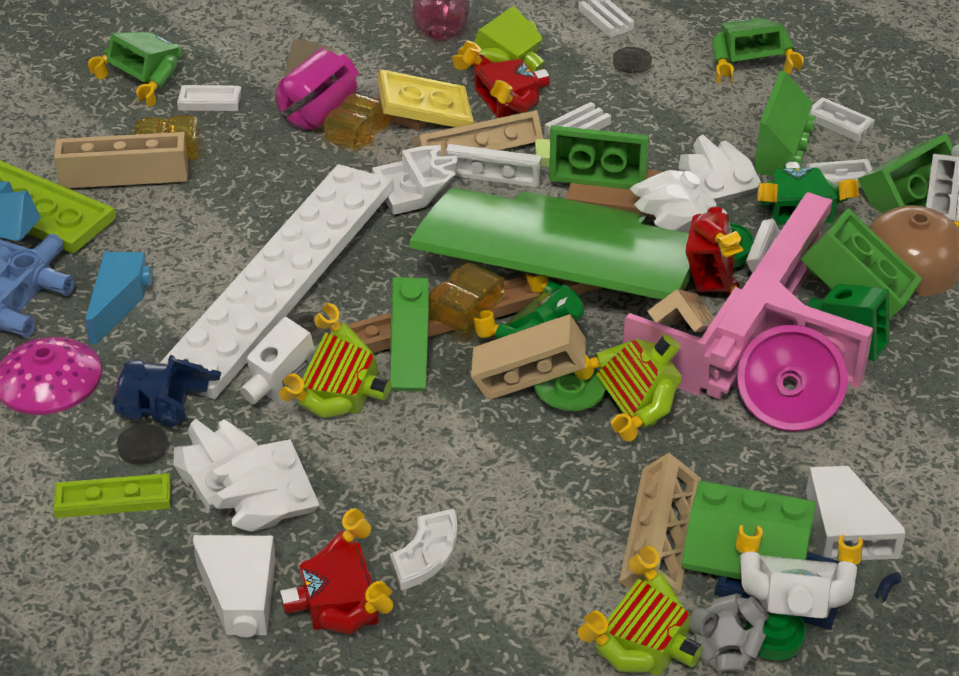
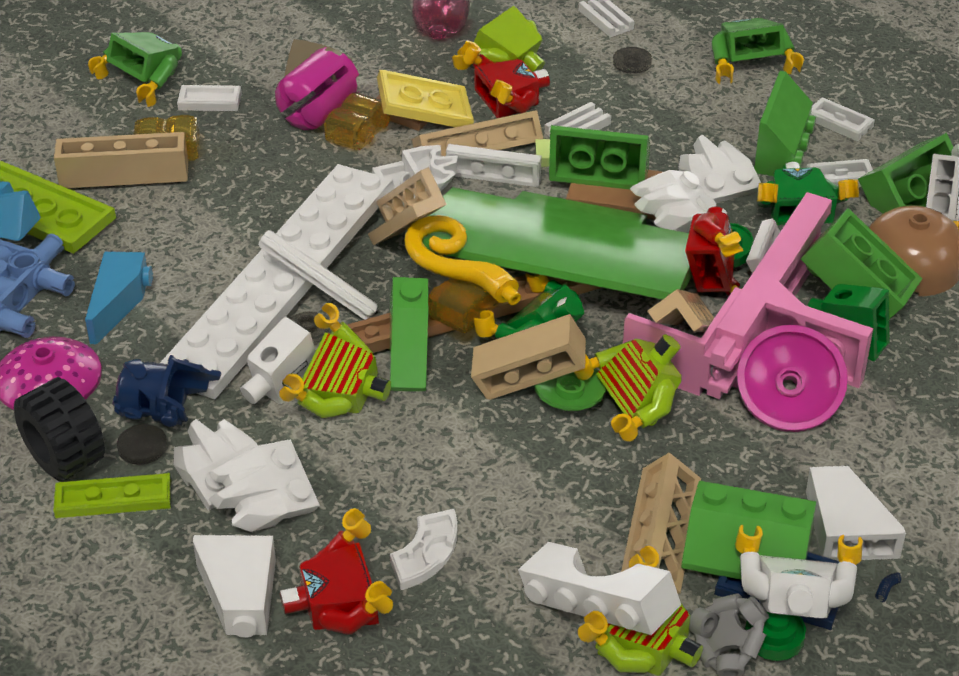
(59, 429): none -> black tyre
(318, 275): none -> white axle
(400, 217): none -> tan fence
(484, 274): none -> yellow plant
(630, 599): none -> white arch

